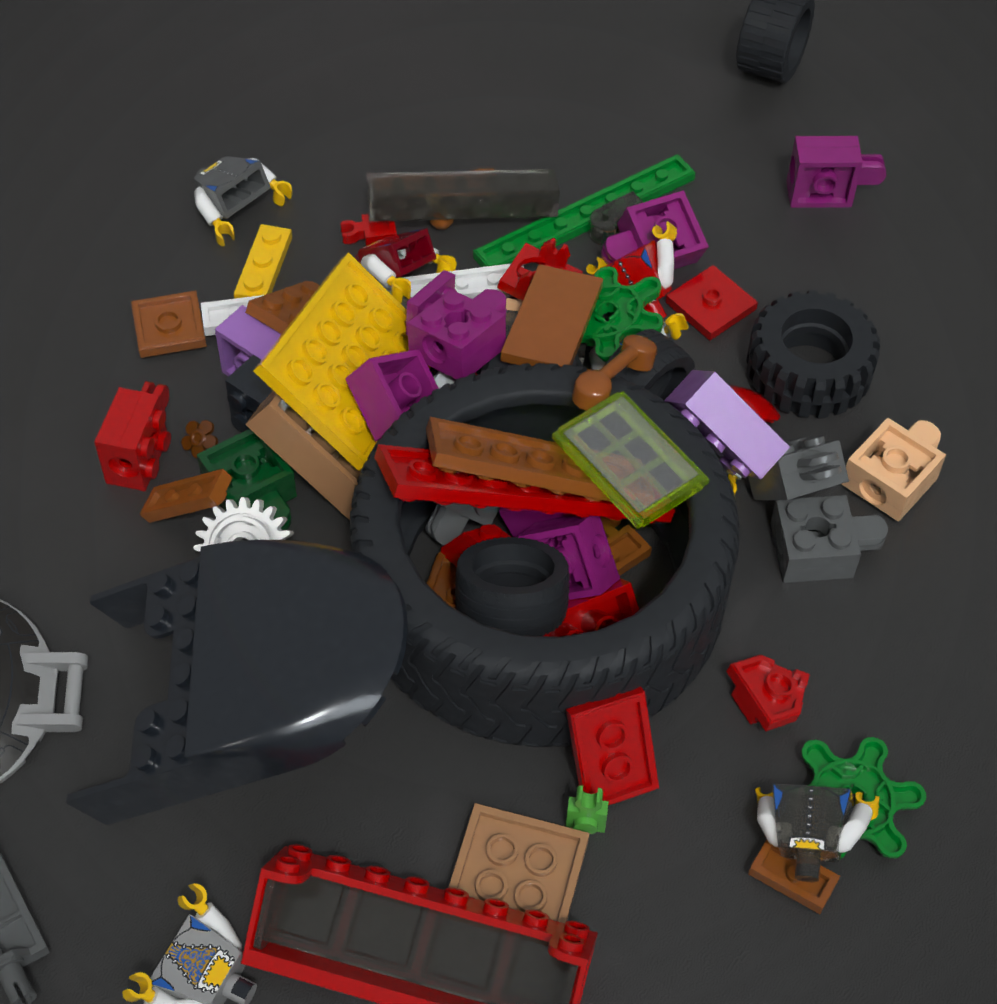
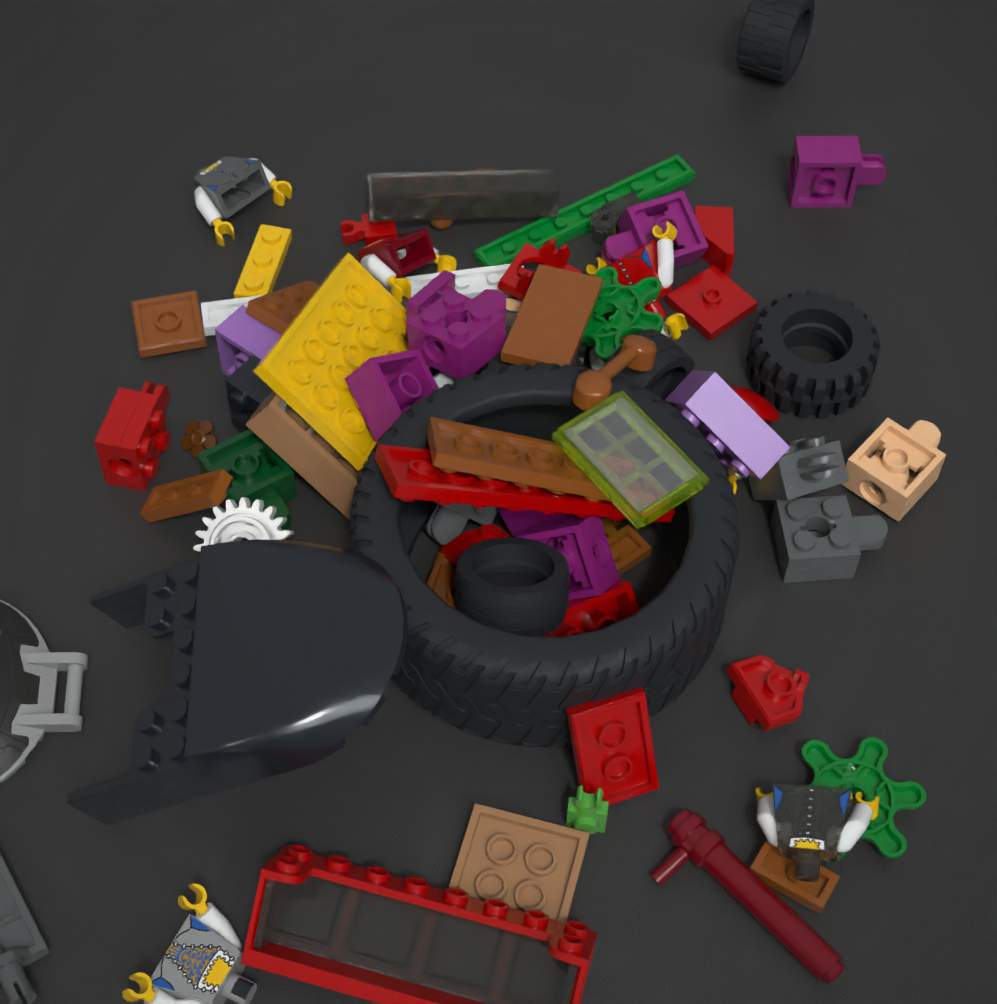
(708, 850): none -> dark red cylinder
(719, 233): none -> red slope

